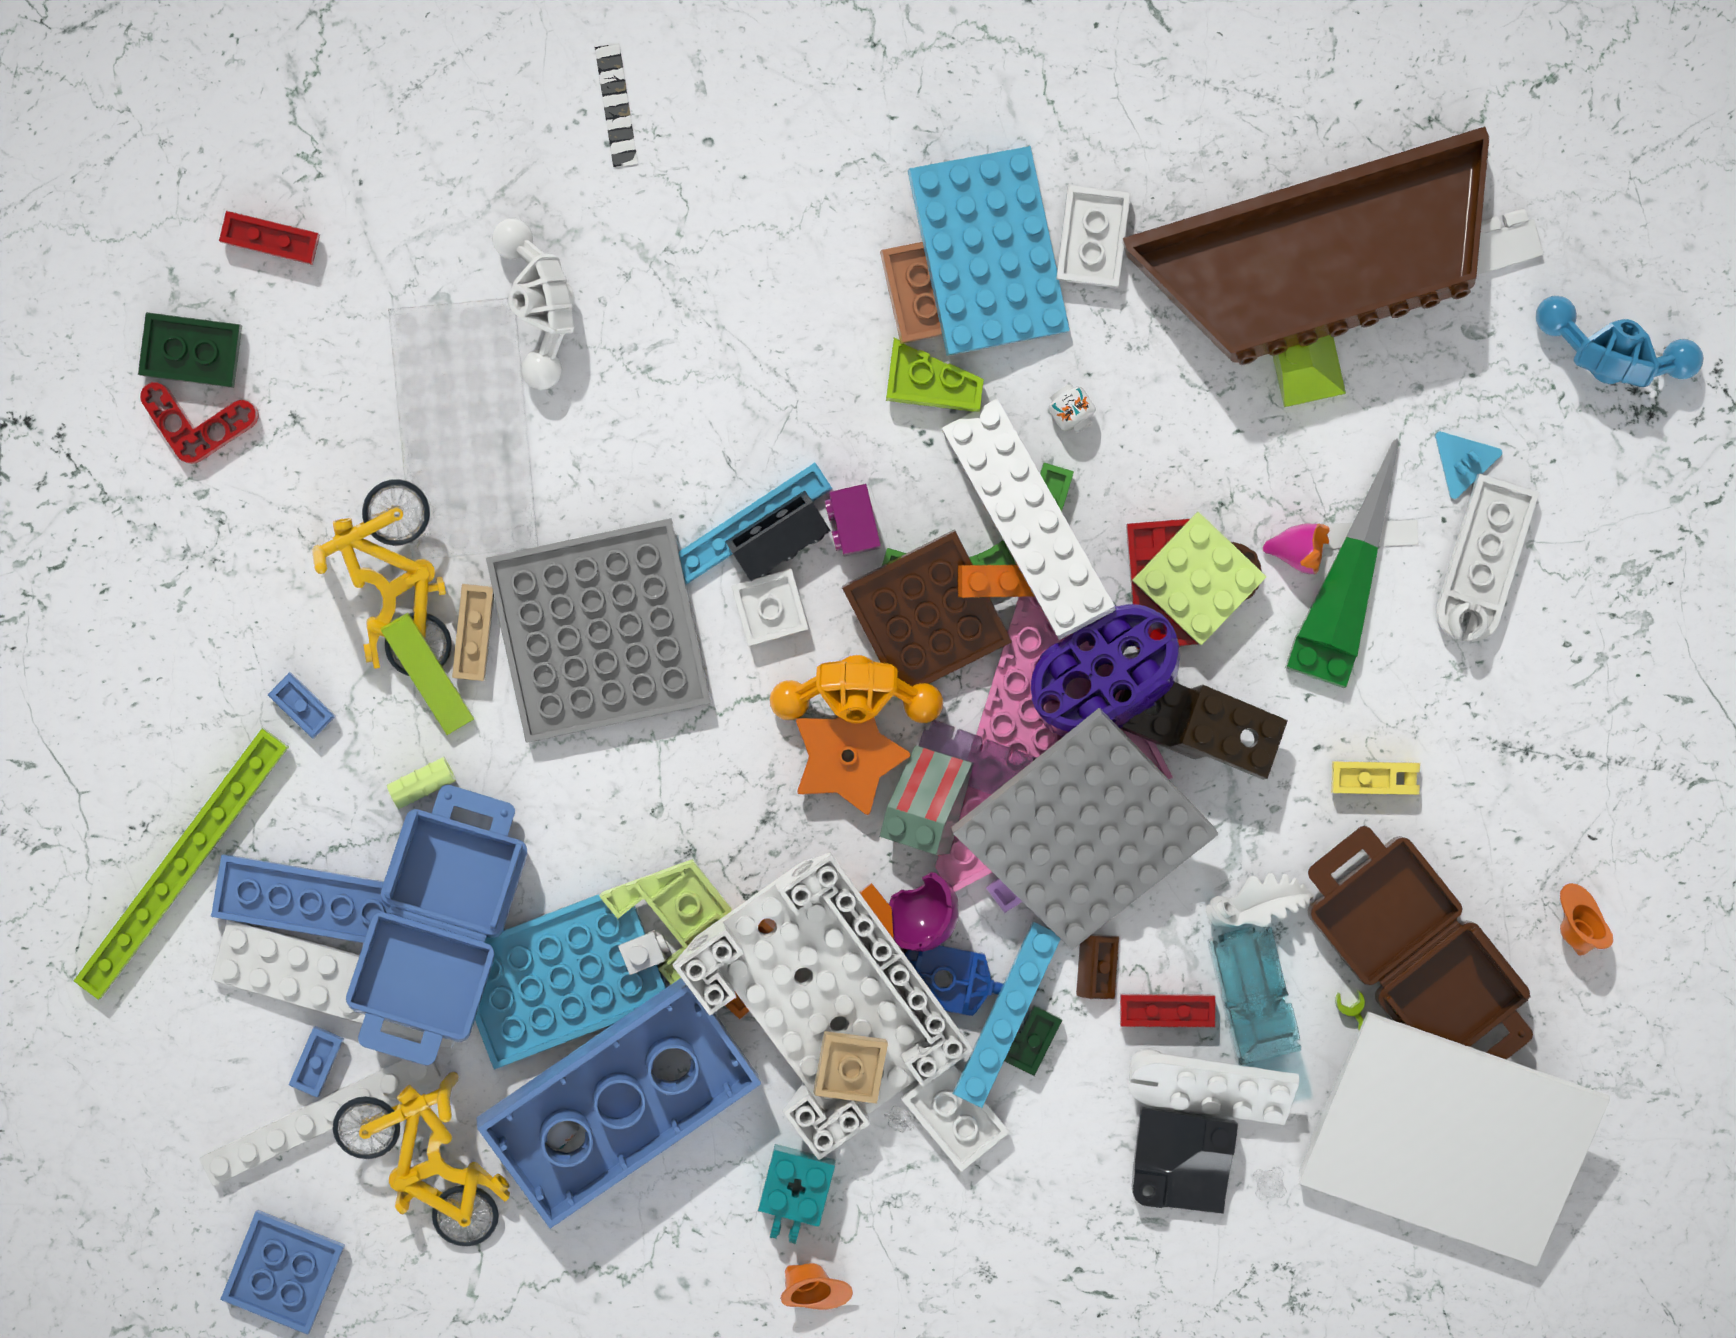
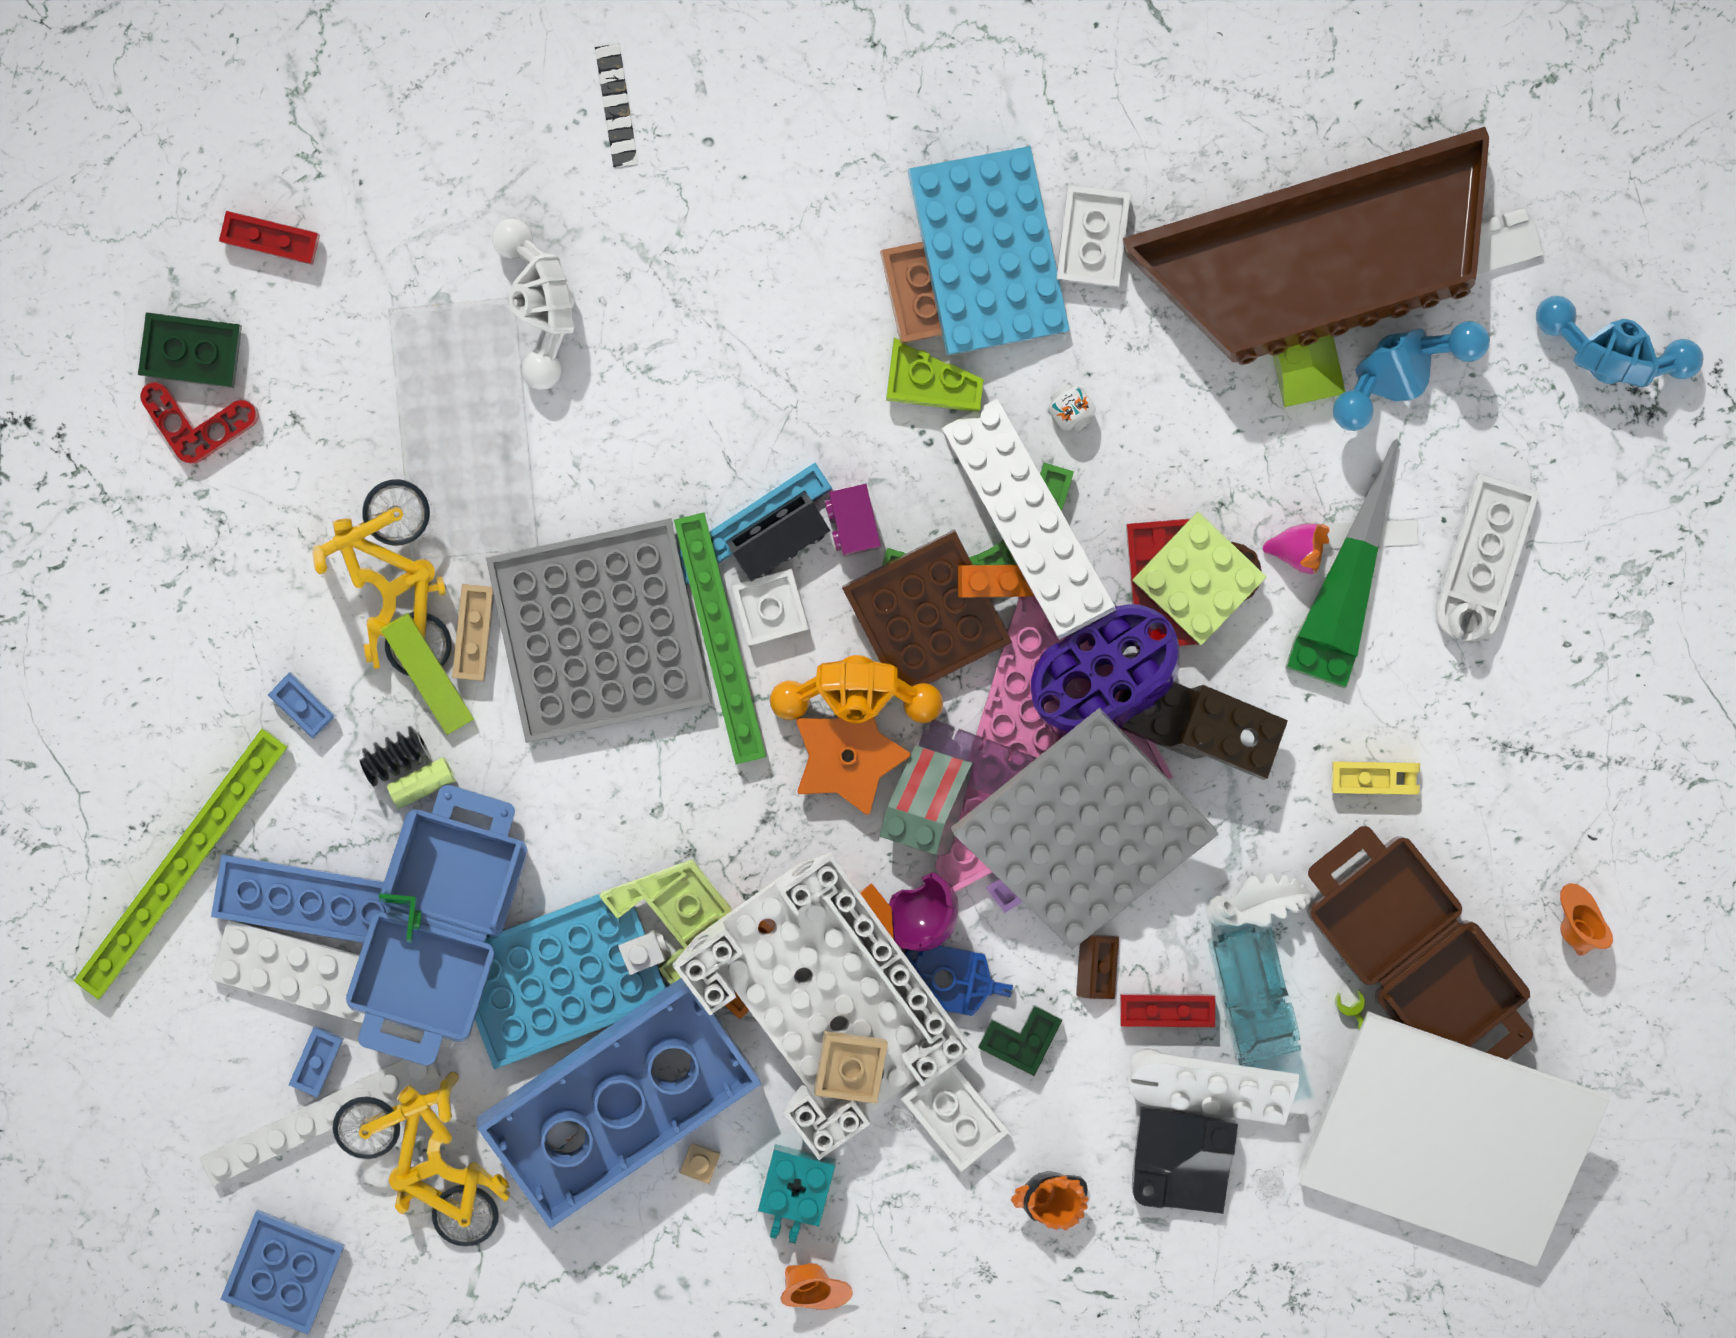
(393, 756): none -> black piece
(415, 916): none -> green bracket
(700, 1162): none -> tan plate
(720, 638): none -> bright green plate
(1007, 1015): medium azure plate -> none
(1053, 1199): none -> orange hair
(1402, 369): none -> dark azure piece
(1463, 460): medium azure piece -> none

